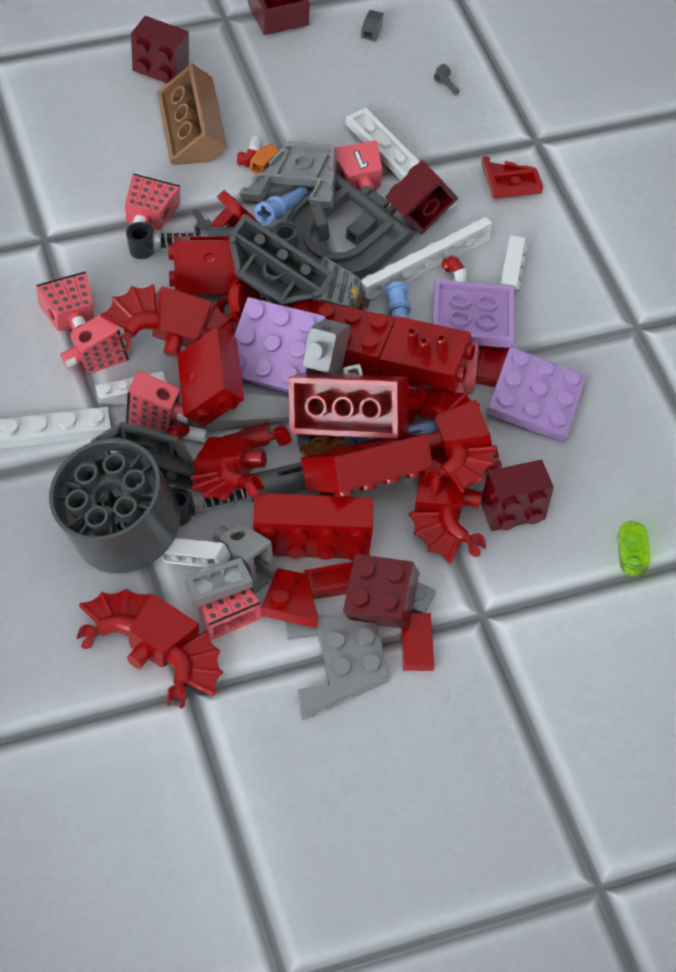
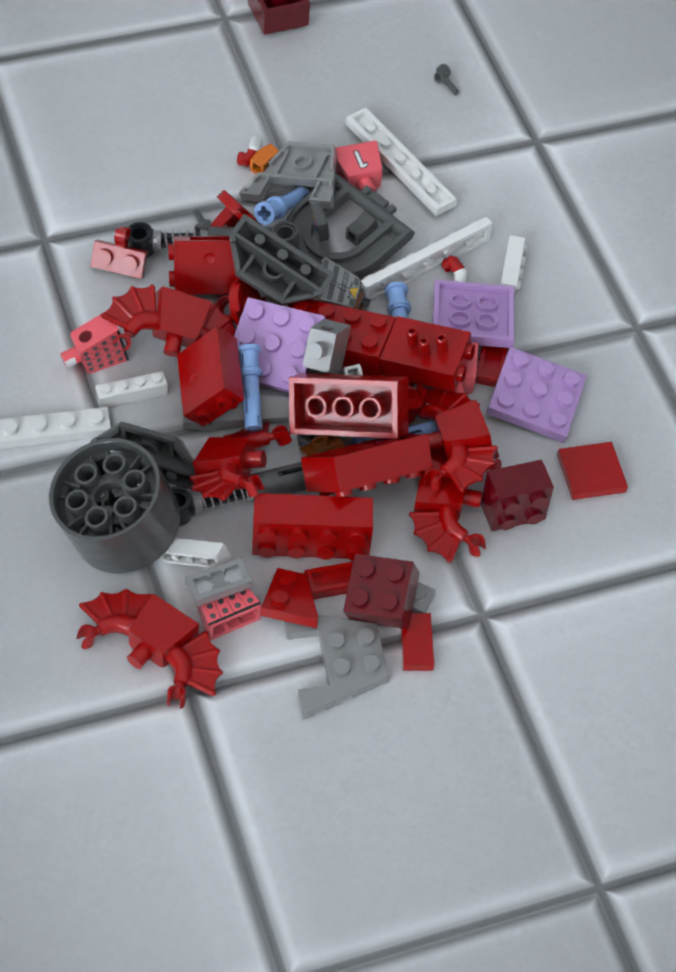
(66, 301): coral torso -> none
(118, 256): none -> plate
(151, 201): coral torso -> none
(153, 403): coral torso -> none
(159, 49): dark red brick -> none
(188, 432): arm -> none
(191, 117): medium nougat slope -> none
(250, 380): none -> light blue pin
(253, 549): light grey torso -> none
(372, 25): dark grey piece -> none
(421, 197): dark red brick -> none
(511, 179): red wing -> none
(592, 470): none -> red tile
(633, 551): clear neon green plate -> none

